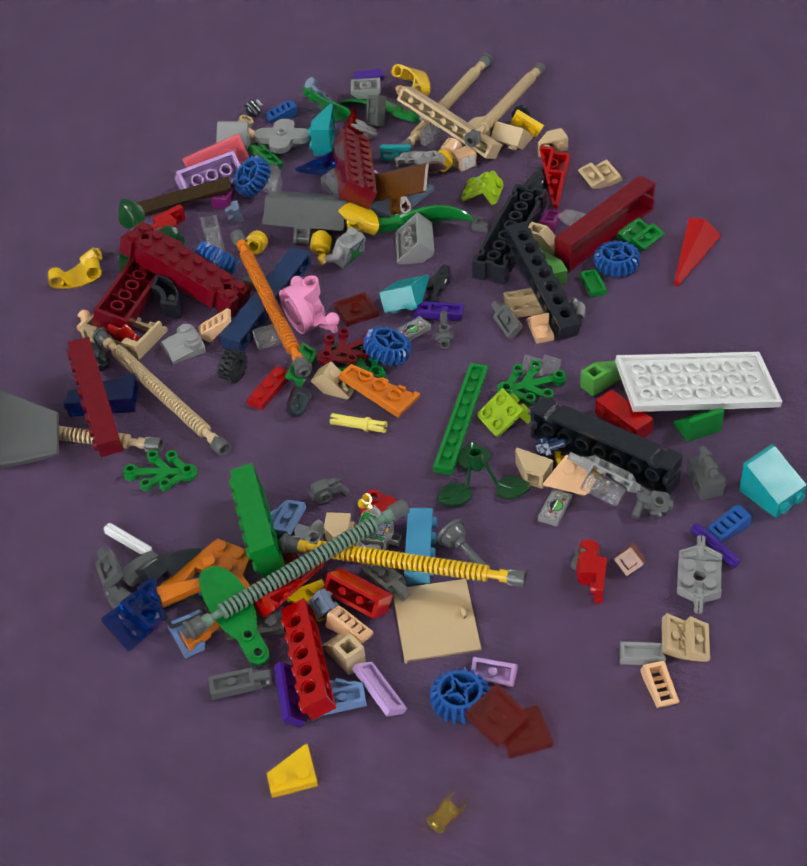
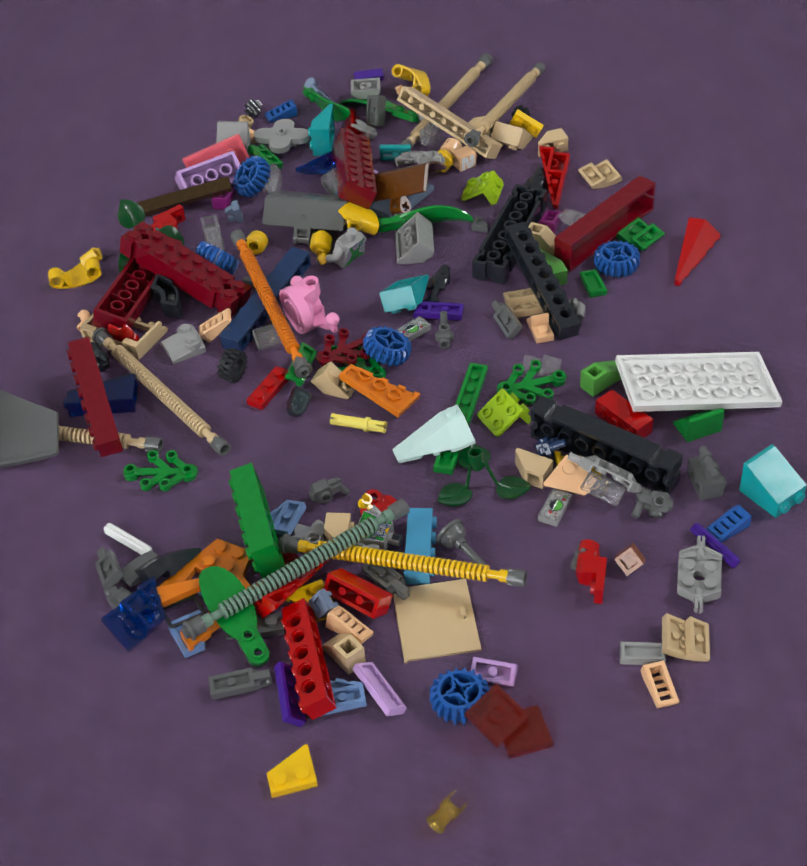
(355, 309): clear red tile -> none
(441, 433): none -> light aqua wedge

